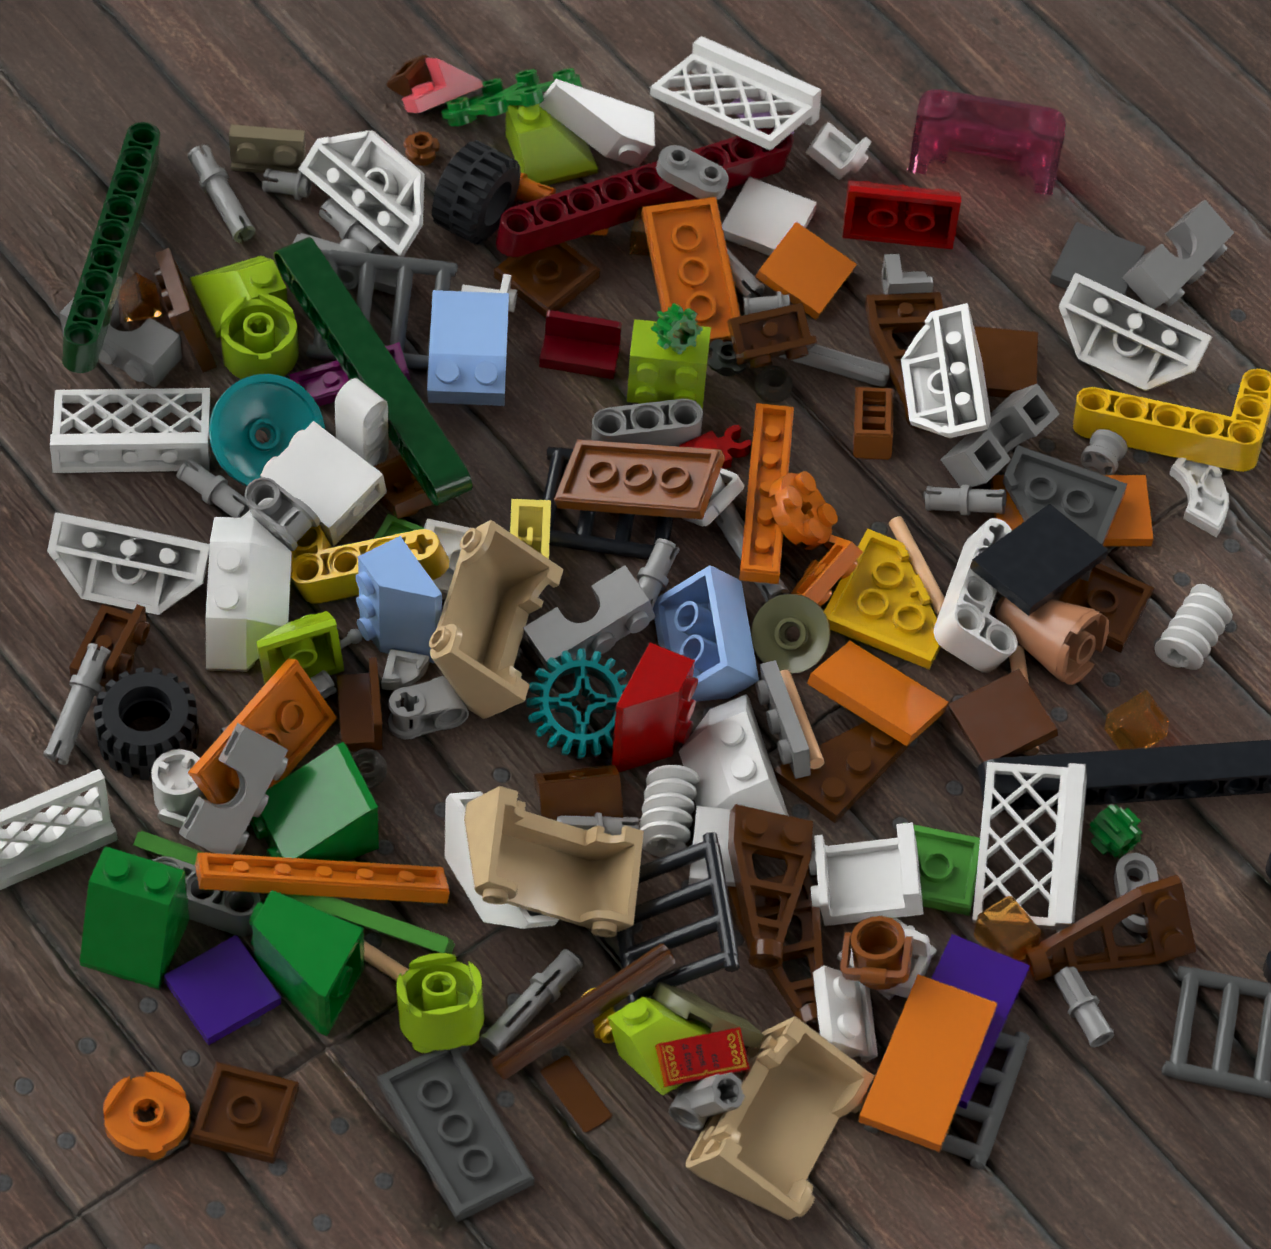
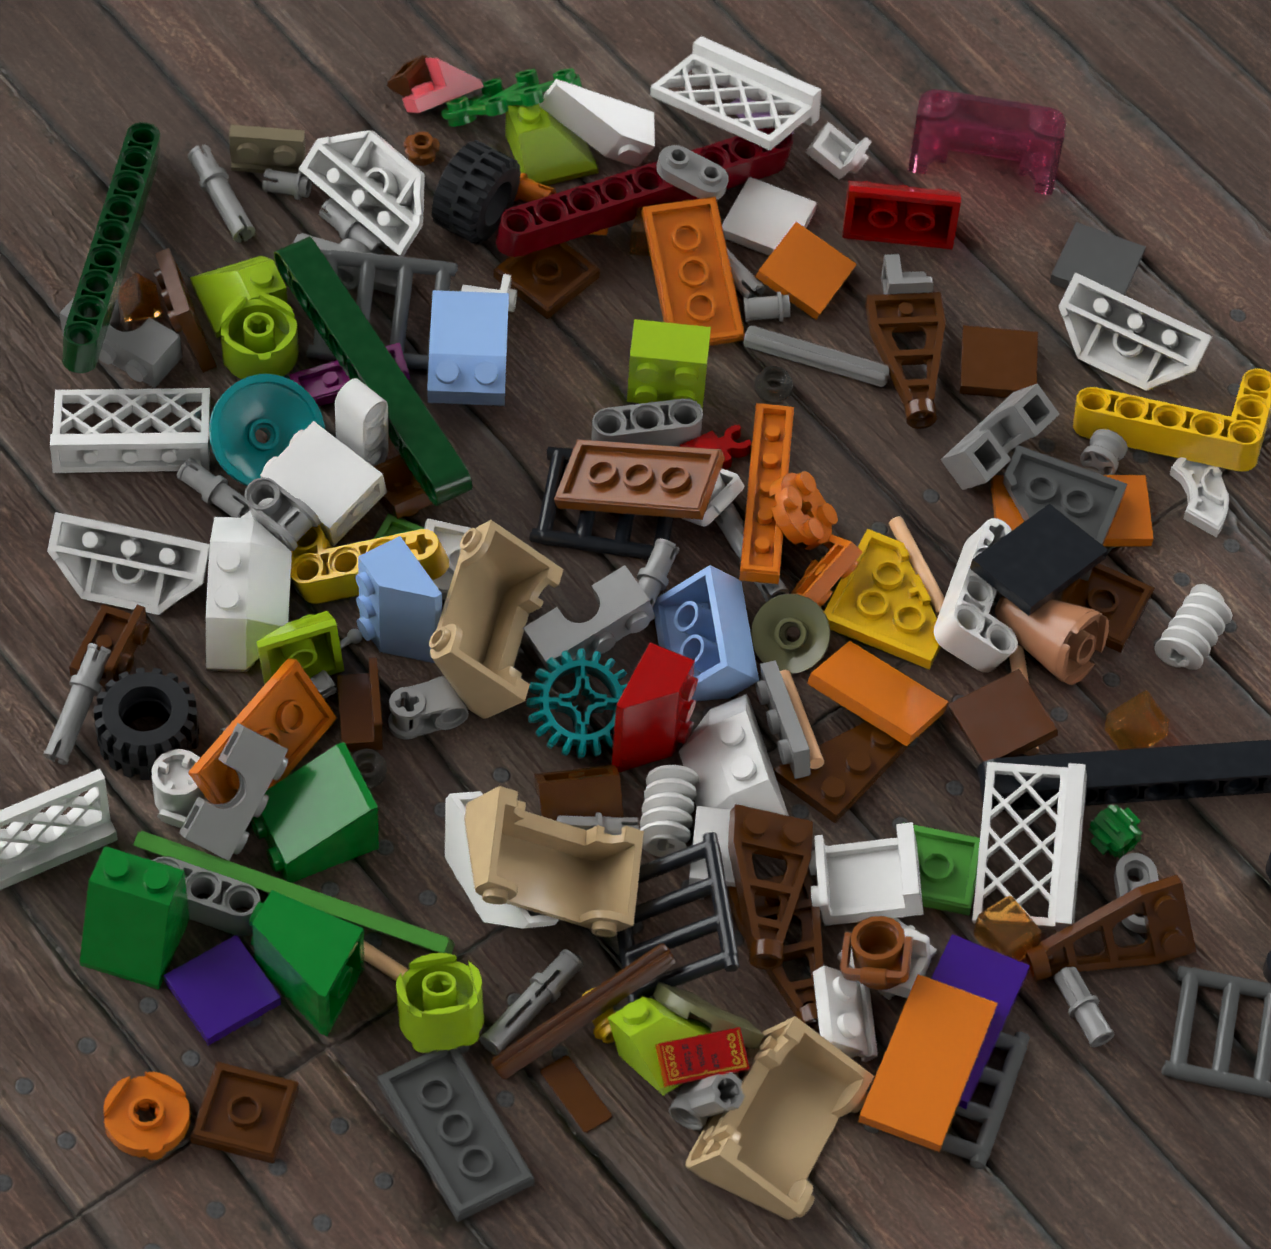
(321, 878): orange tile -> none
(403, 669): white tile -> none
(532, 523): light yellow slope -> none
(581, 344): dark red panel -> none
(670, 322): green gear -> none
(723, 364): pearl dark grey plate -> none
(771, 334): reddish brown bracket -> none
(873, 423): dark orange slope -> none
(946, 375): white wedge -> none
(965, 500): light grey pin -> none
(1198, 238): light grey arch -> none

